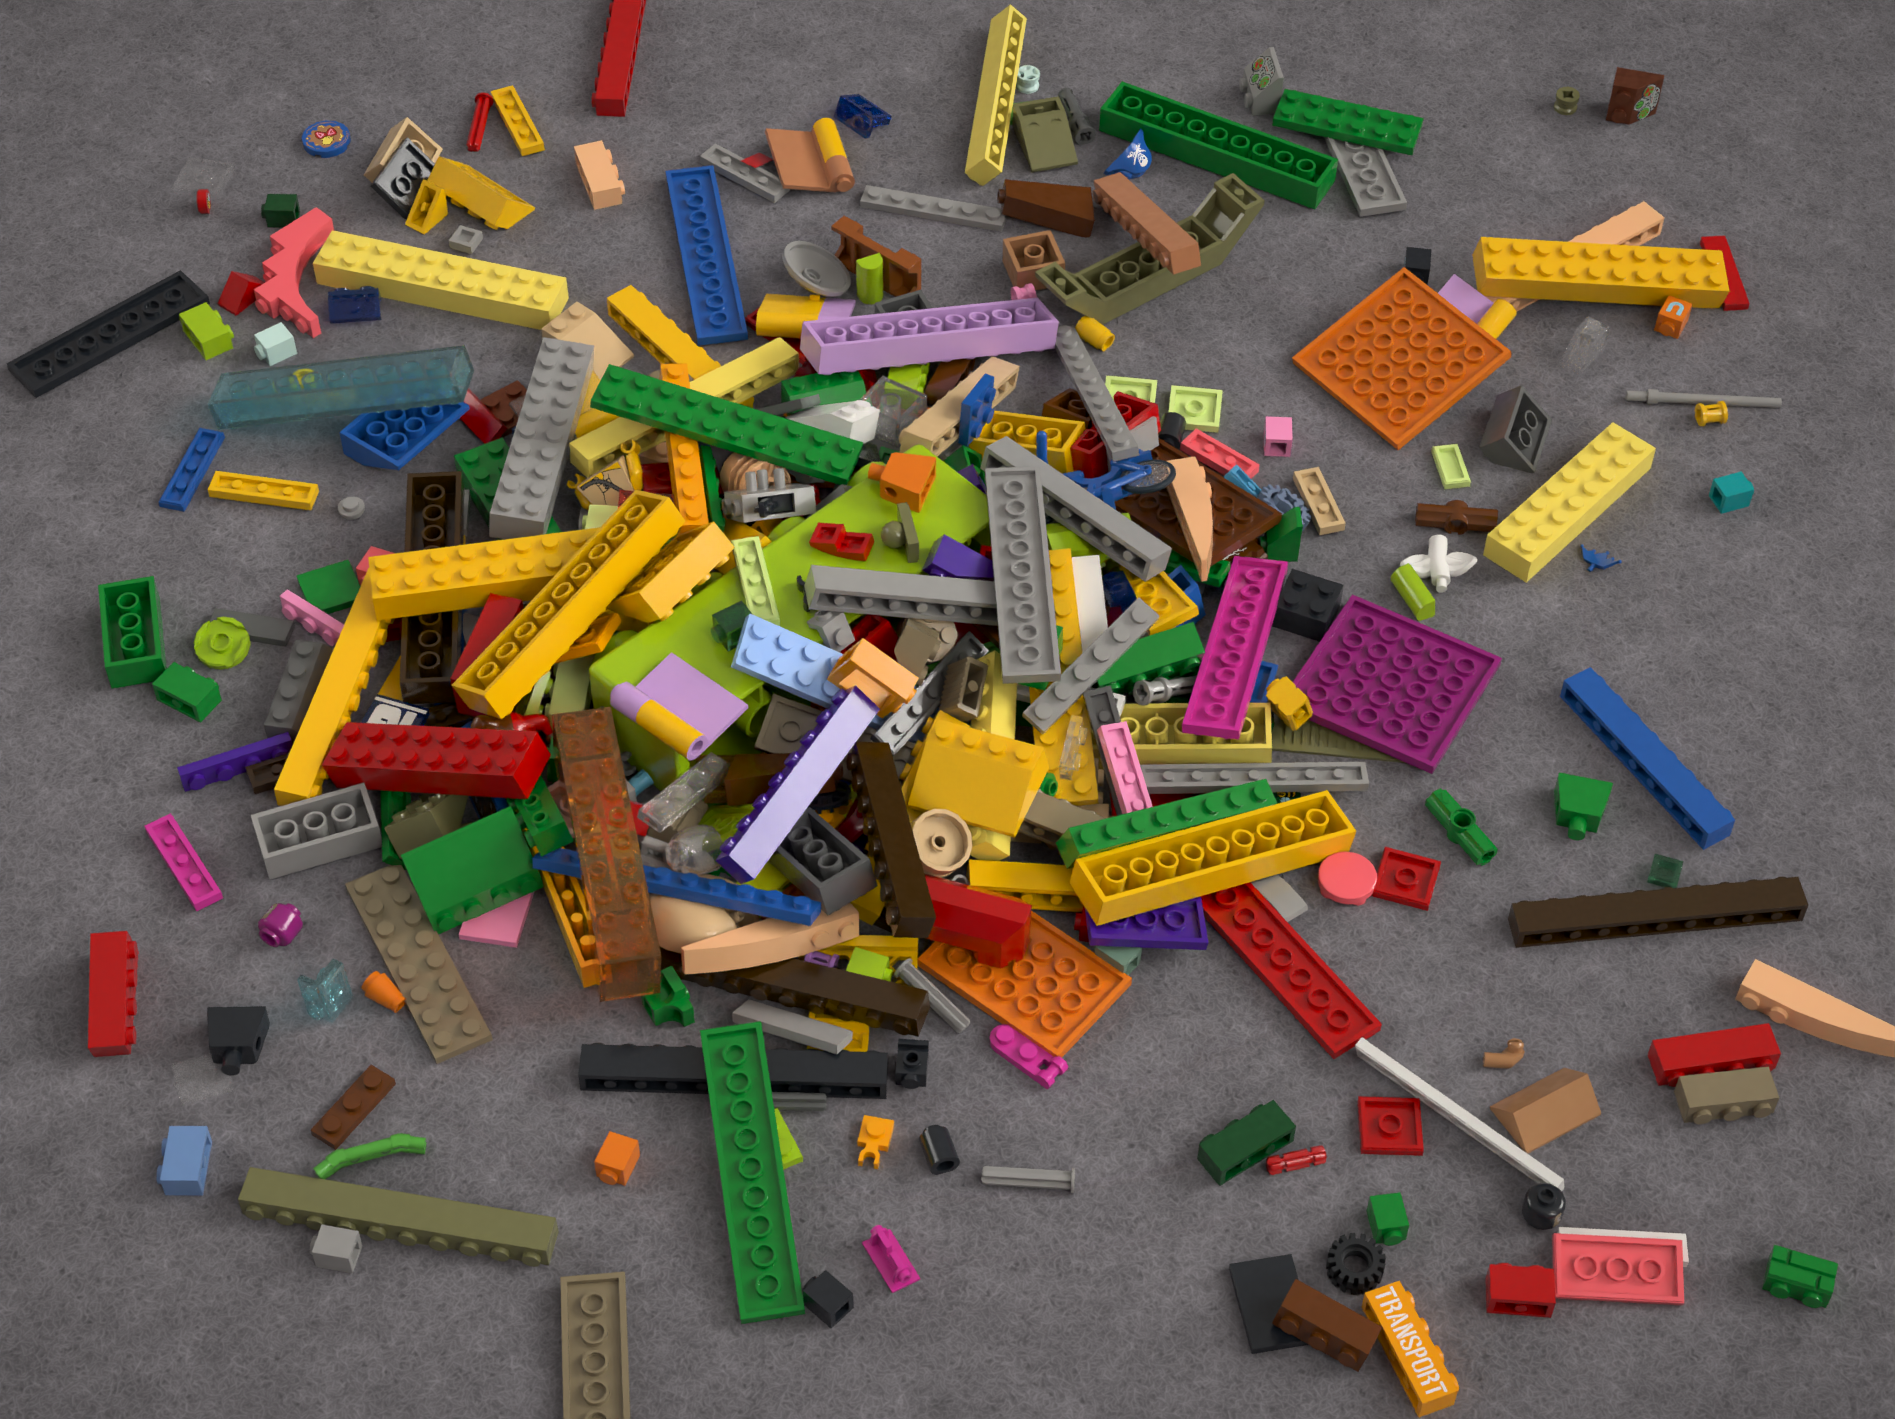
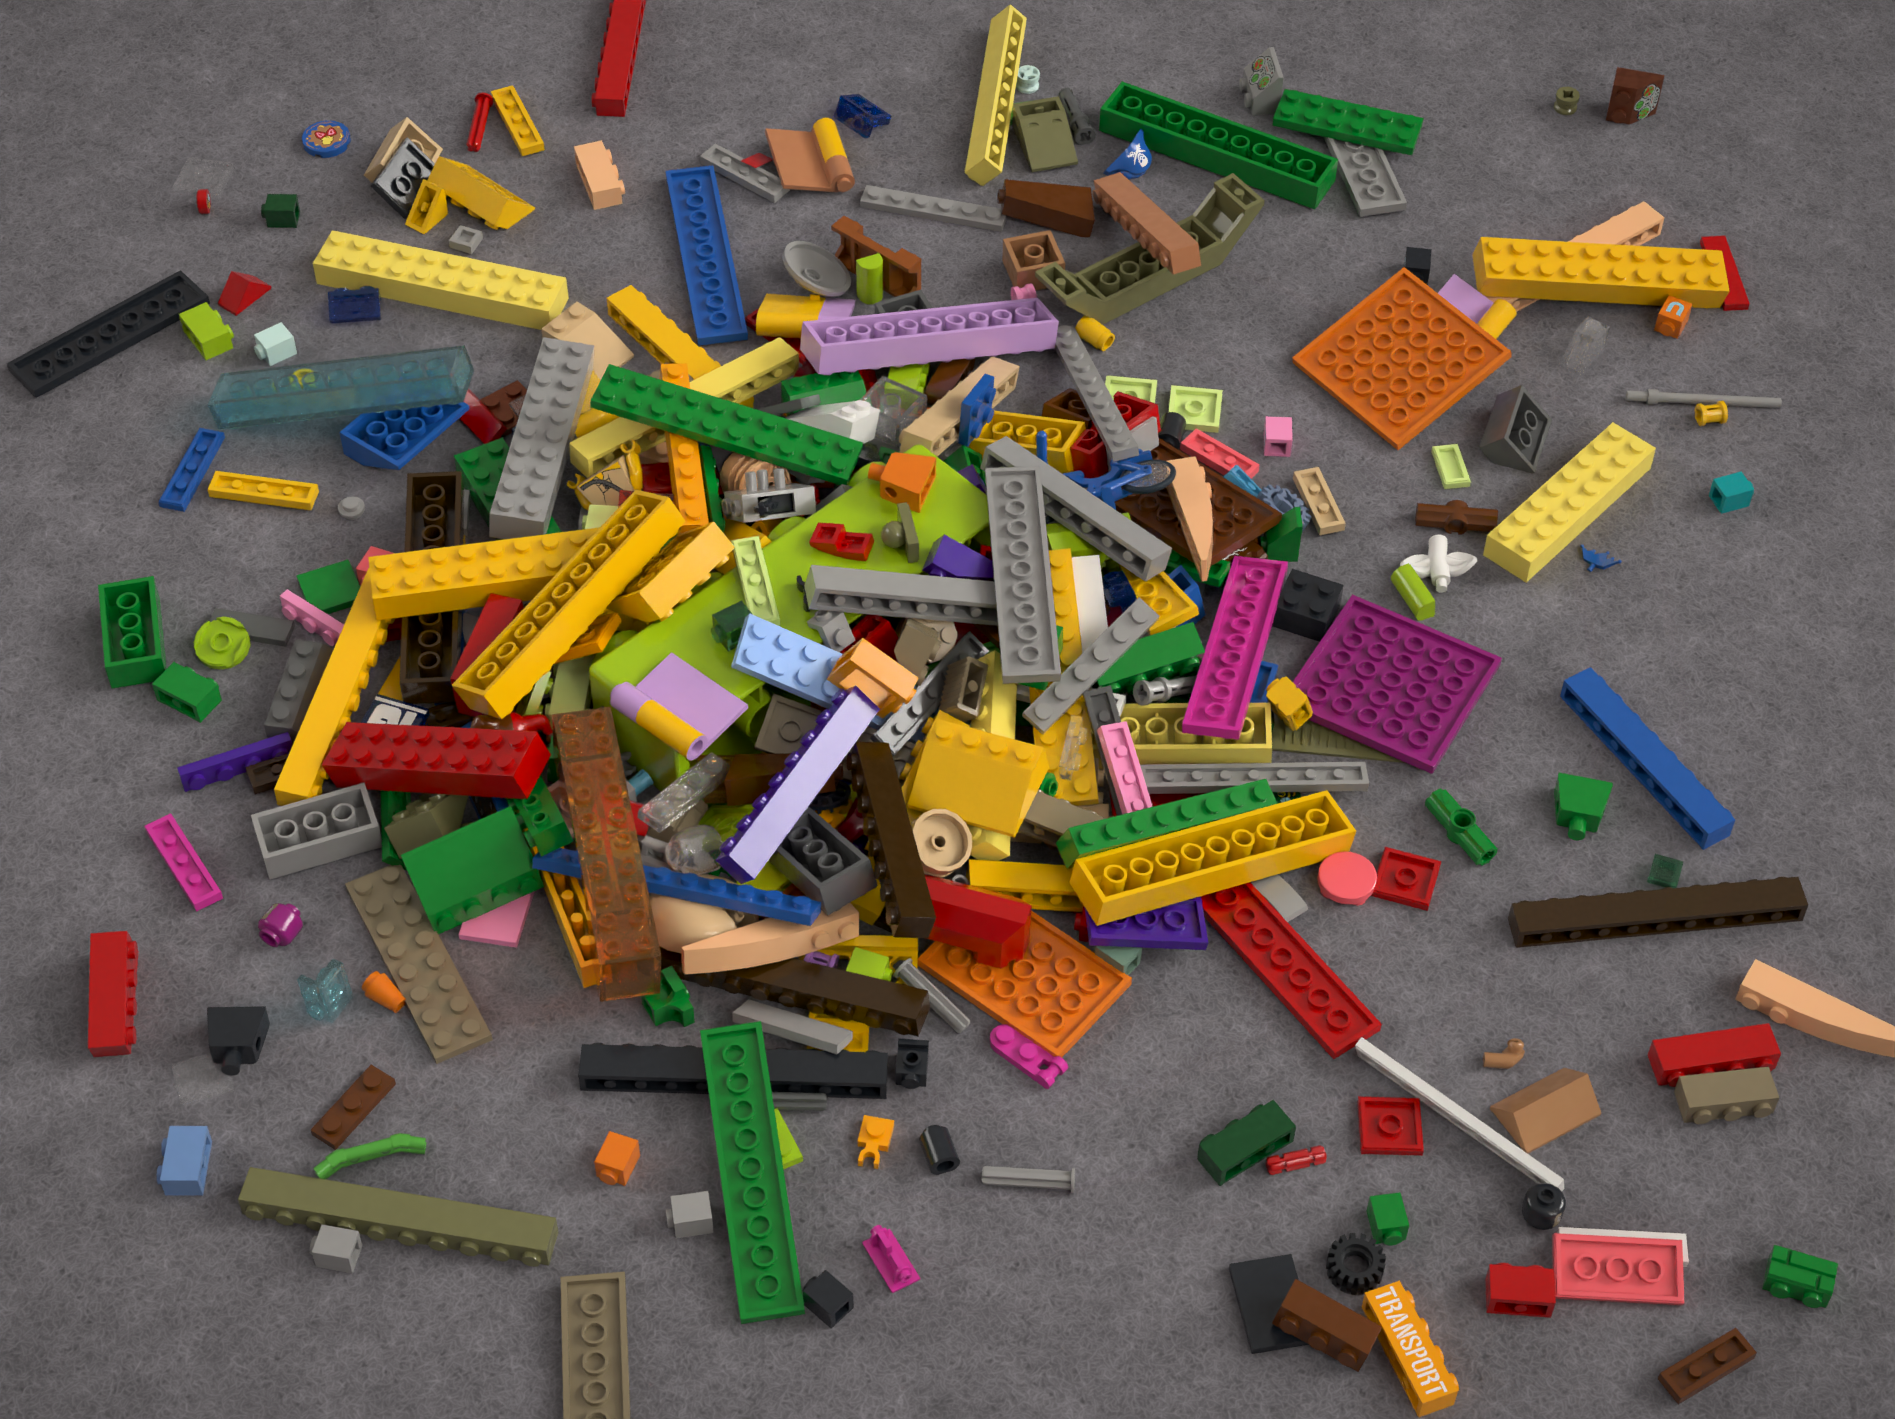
(283, 271): coral arch -> none
(690, 1214): none -> light grey brick
(1707, 1365): none -> reddish brown plate

